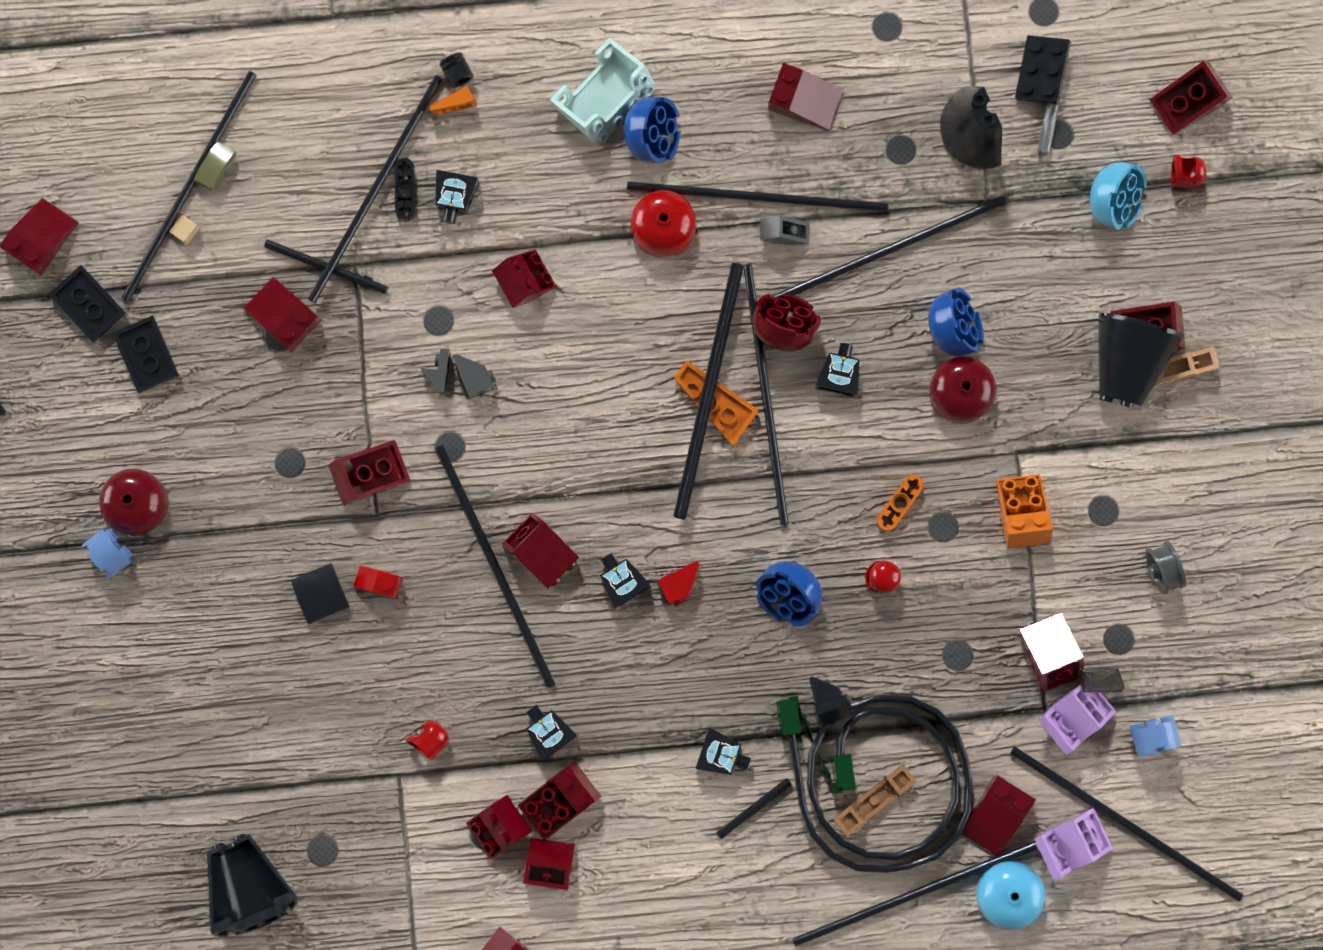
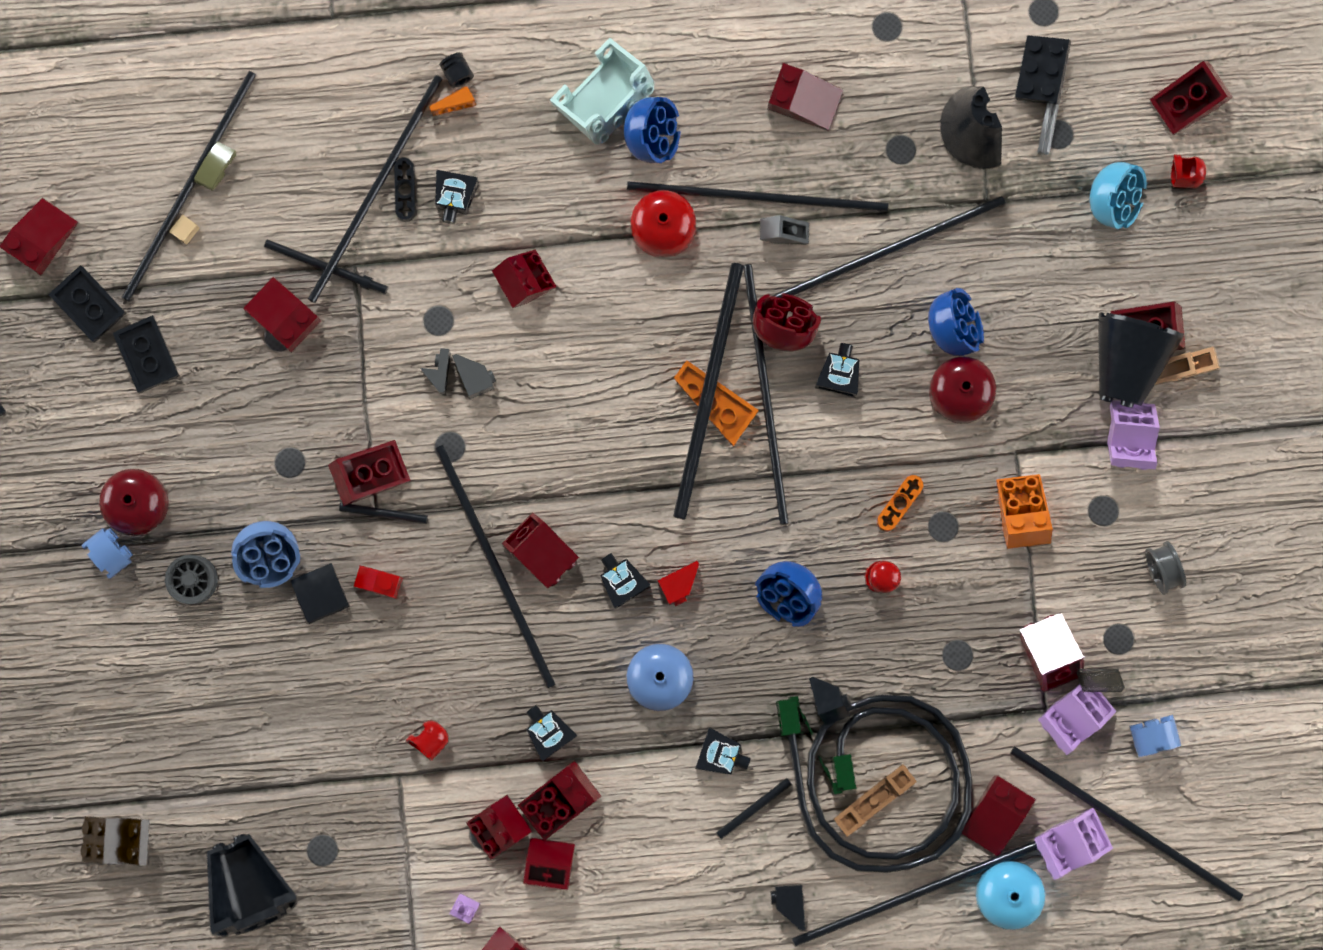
(115, 840): none -> dark brown bracket
(191, 579): none -> dark grey wheel
(265, 554): none -> medium blue cylinder
(384, 513): none -> black bar
(464, 908): none -> lavender tile
(659, 694): none -> medium blue cylinder
(790, 903): none -> black slope
(1133, 436): none -> lavender bracket

